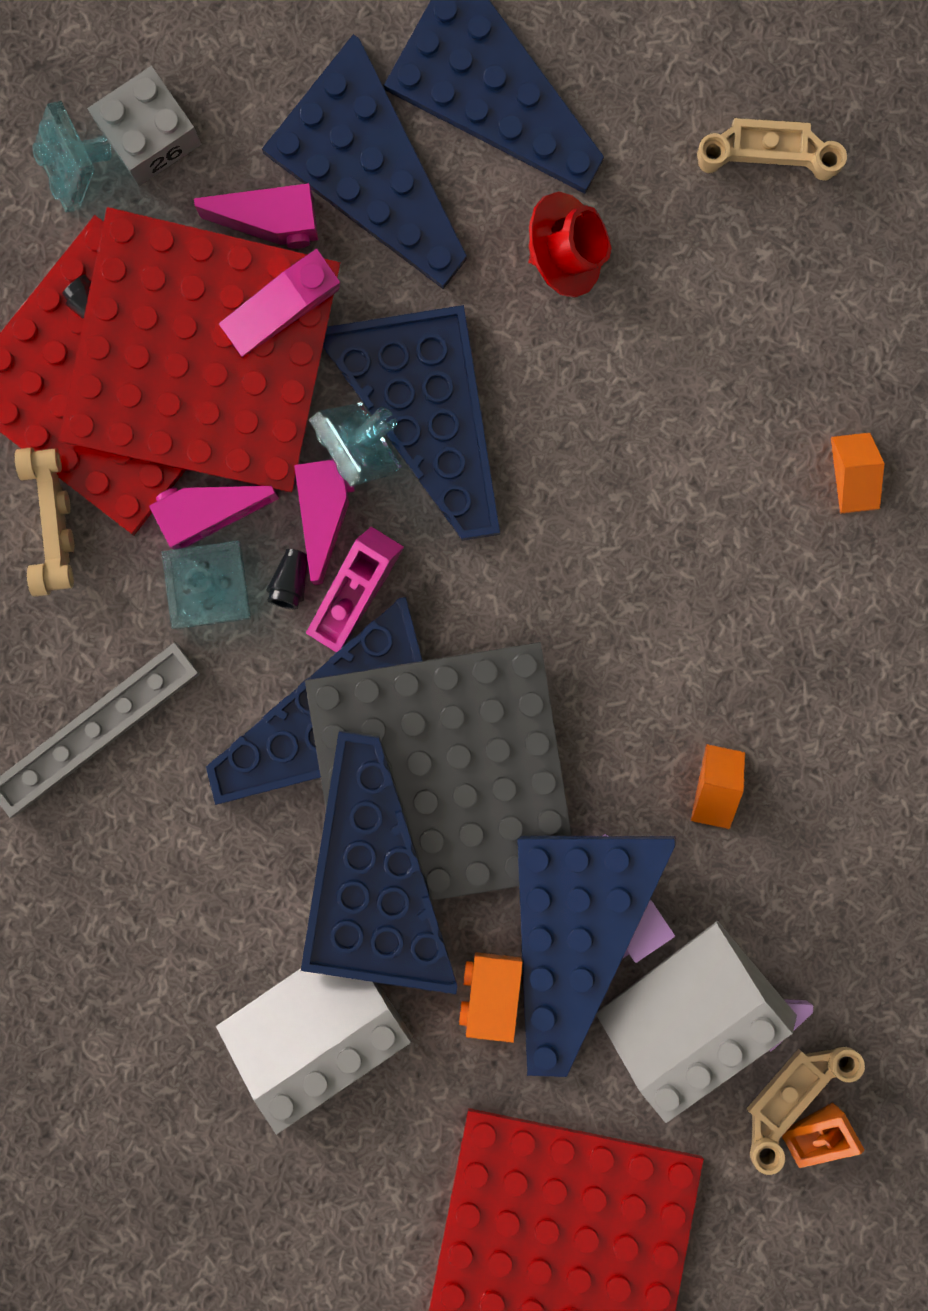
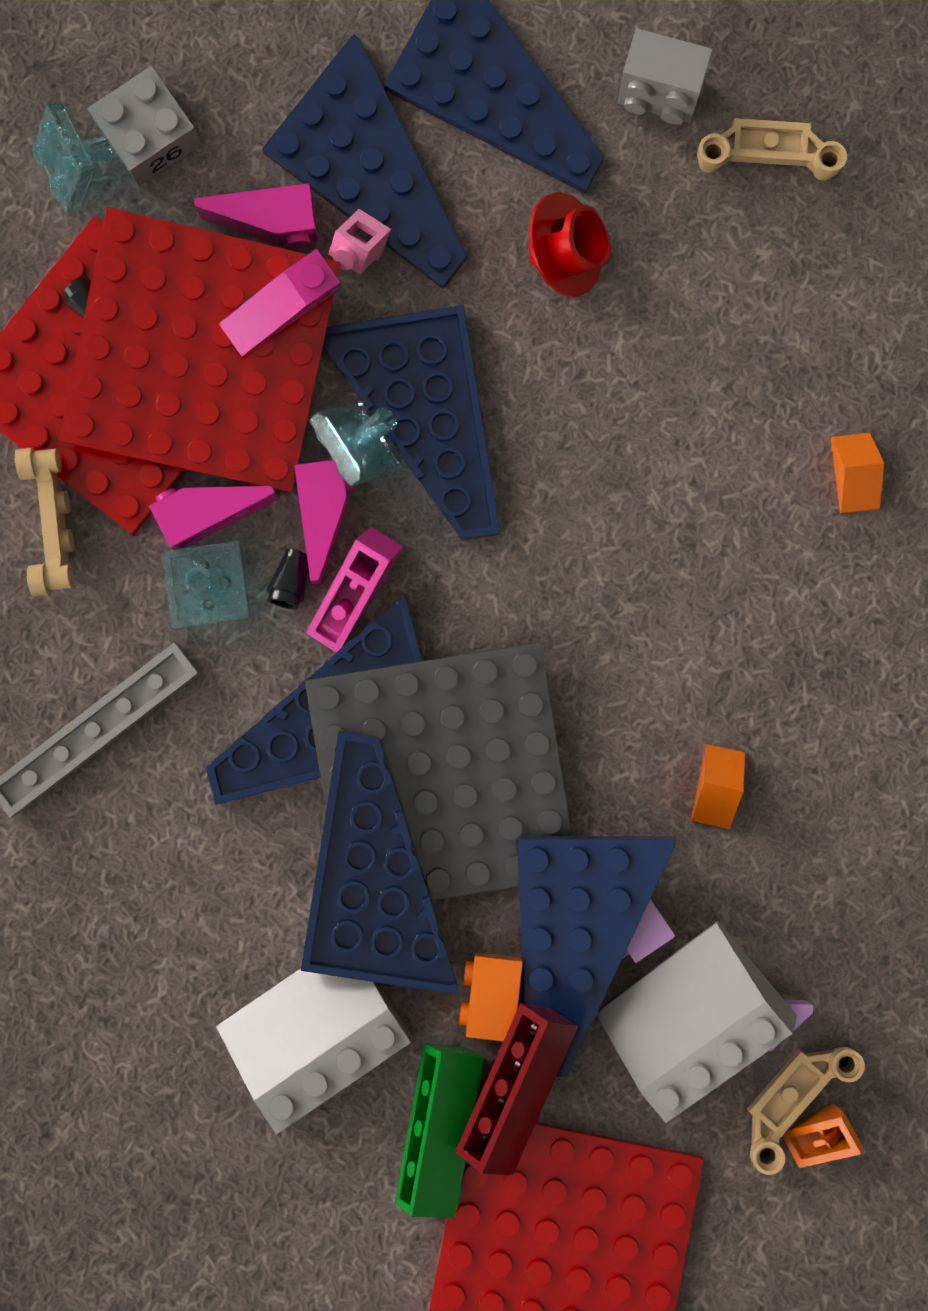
(354, 250): none -> bright pink brick
(439, 1114): none -> green brick
(516, 1089): none -> dark red brick
(663, 76): none -> light grey brick

